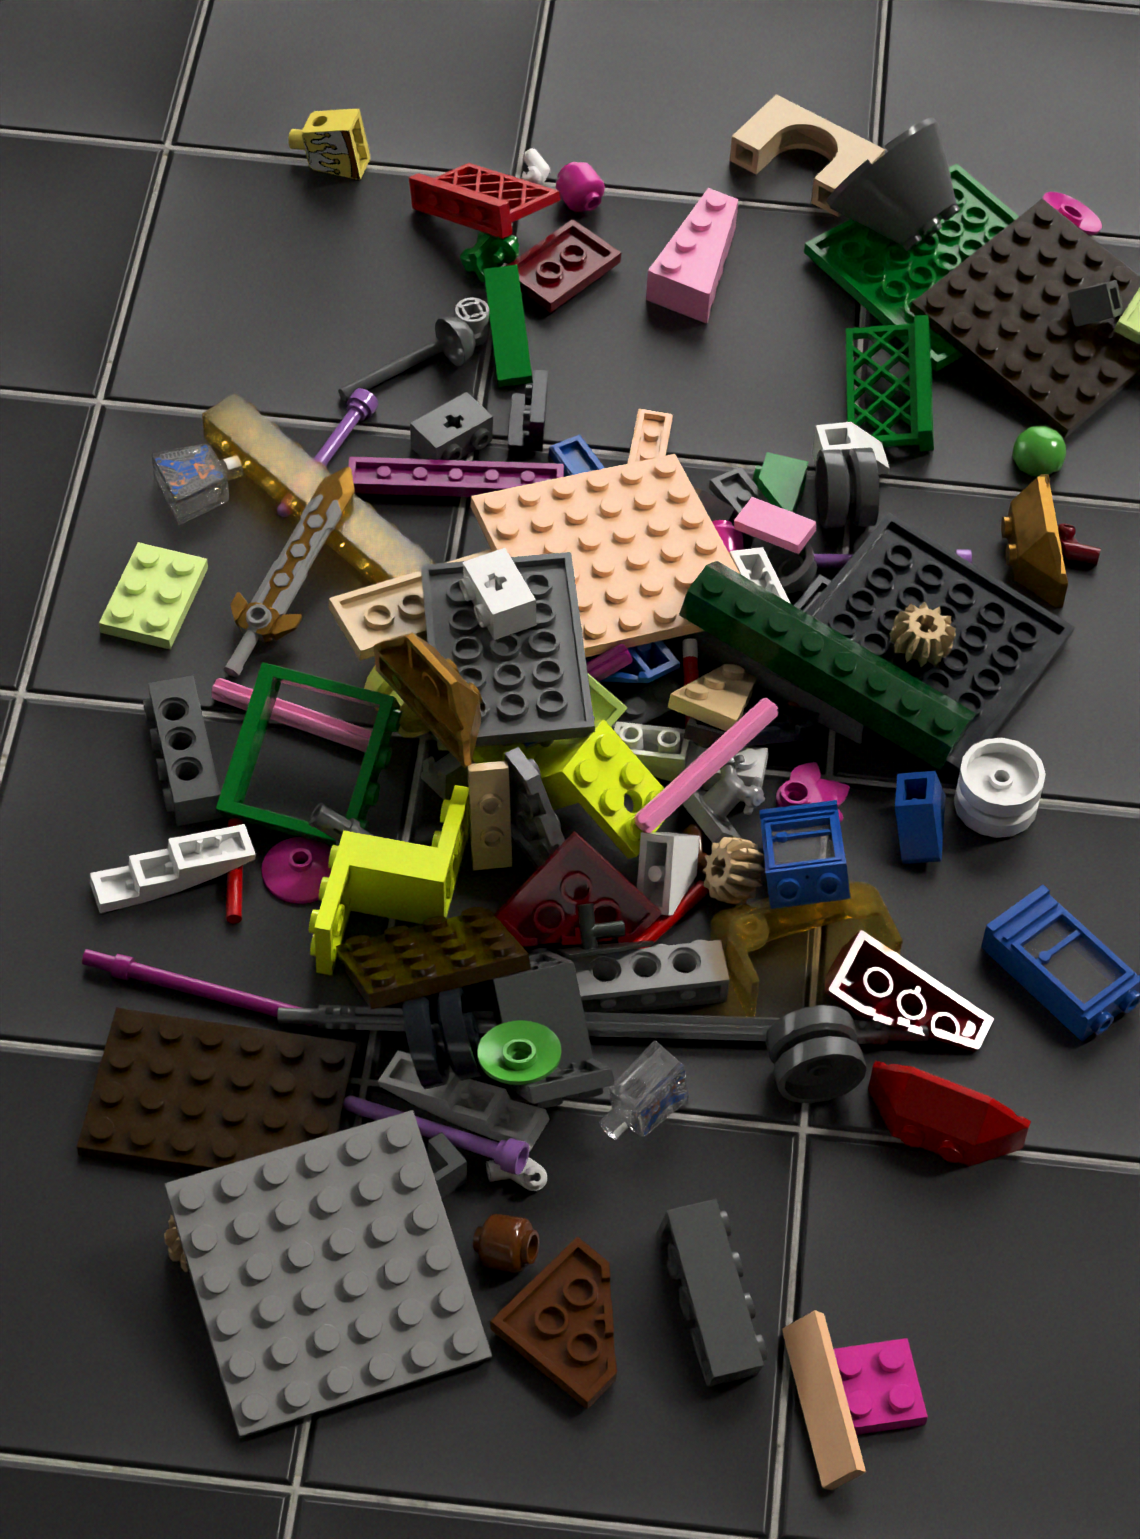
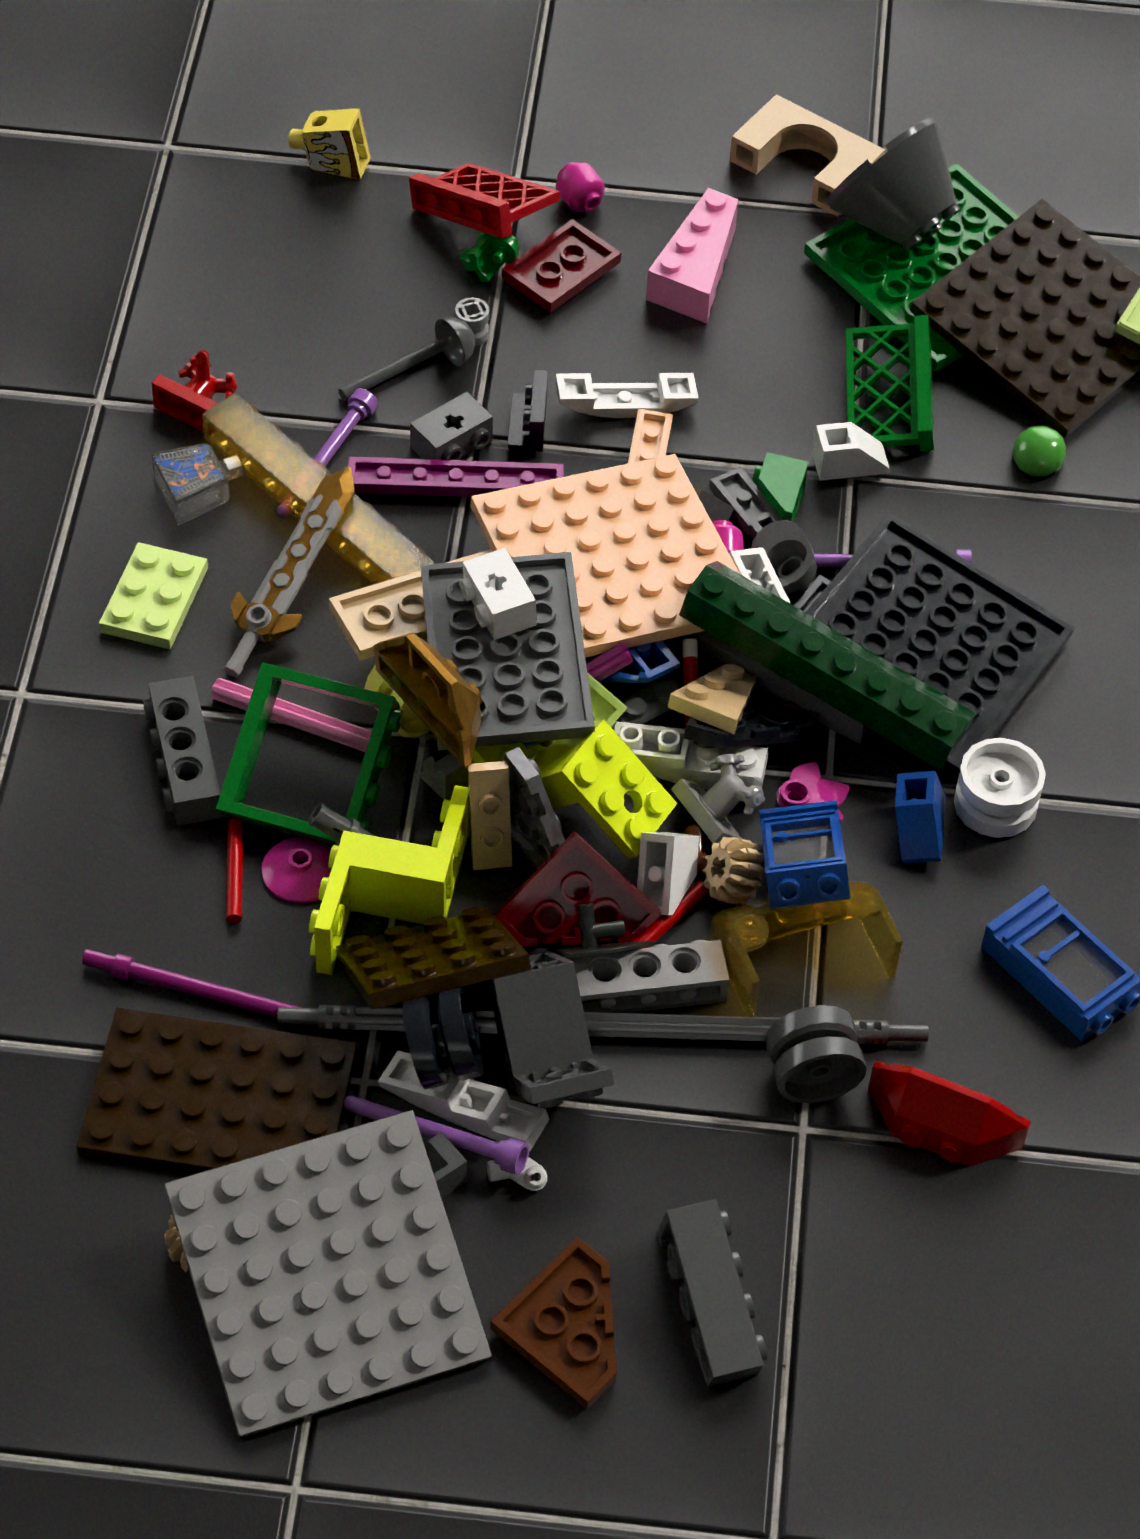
(171, 870): white slope -> none
(195, 397): none -> red piece
(506, 1243): reddish brown head -> none
(508, 326): green tile -> none
(519, 1052): bright green dish -> none
(537, 167): white arm -> none
(575, 456): tile -> none
(623, 400): none -> white slope
(646, 1093): clear torso -> none
(706, 765): bright pink axle -> none
(775, 525): bright pink tile -> none
(823, 1400): light nougat tile -> none
(847, 487): dark grey wheel -> none
(881, 1386): dark pink plate -> none
(897, 993): dark red wedge -> none
(922, 634): tan gear -> none
(1035, 542): pearl gold wedge -> none
(1073, 550): dark red arm -> none
(1075, 212): dark pink dish -> none
(1095, 303): dark grey panel -> none

